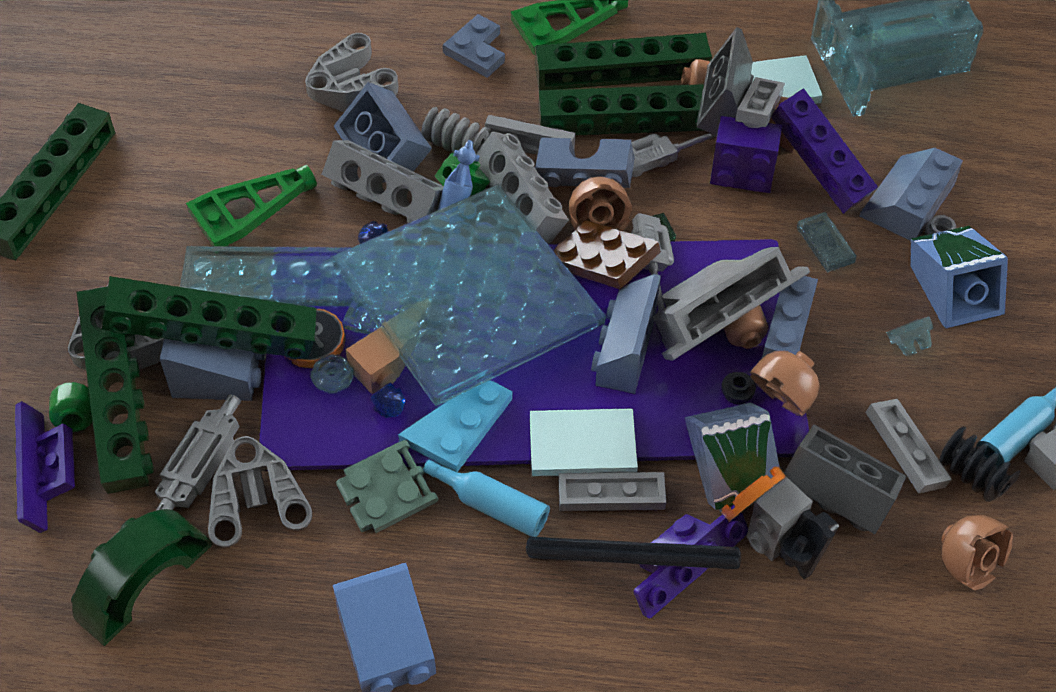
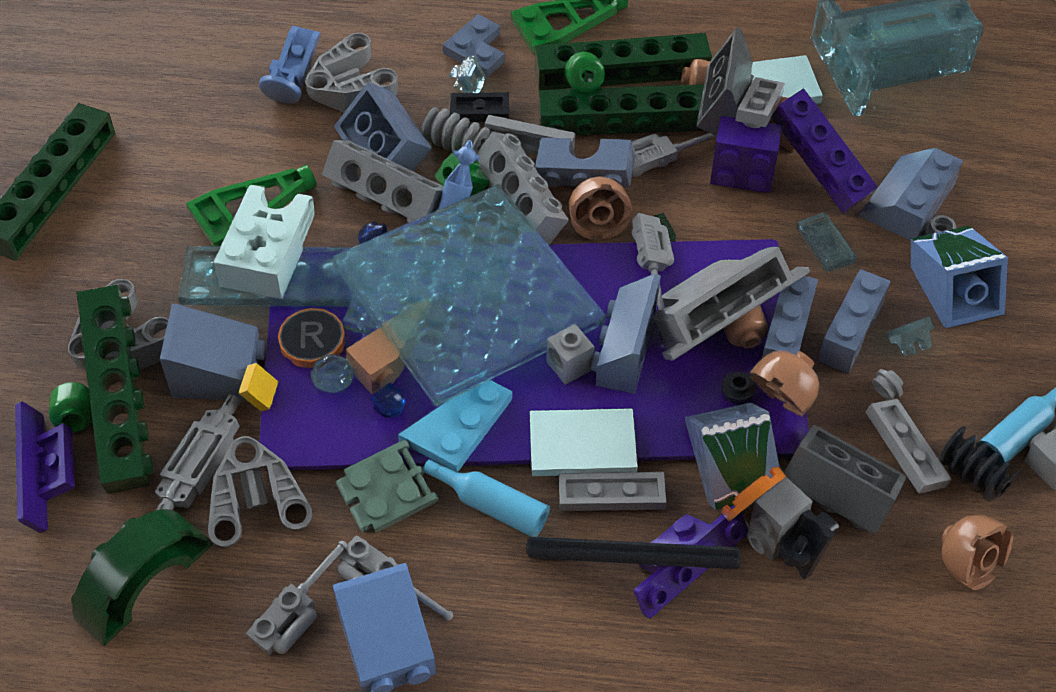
(199, 307): dark green brick -> none
(258, 387): none -> yellow tile
(263, 244): none -> light aqua brick
(290, 71): none -> medium blue piece
(290, 604): none -> light grey piece
(367, 558): none -> light grey piece
(469, 75): none -> clear light blue tile
(480, 105): none -> black plate
(570, 354): none -> light grey brick
(579, 64): none -> green head
(606, 254): reddish brown plate -> none
(853, 320): none -> sand blue arch
(888, 384): none -> light grey plate

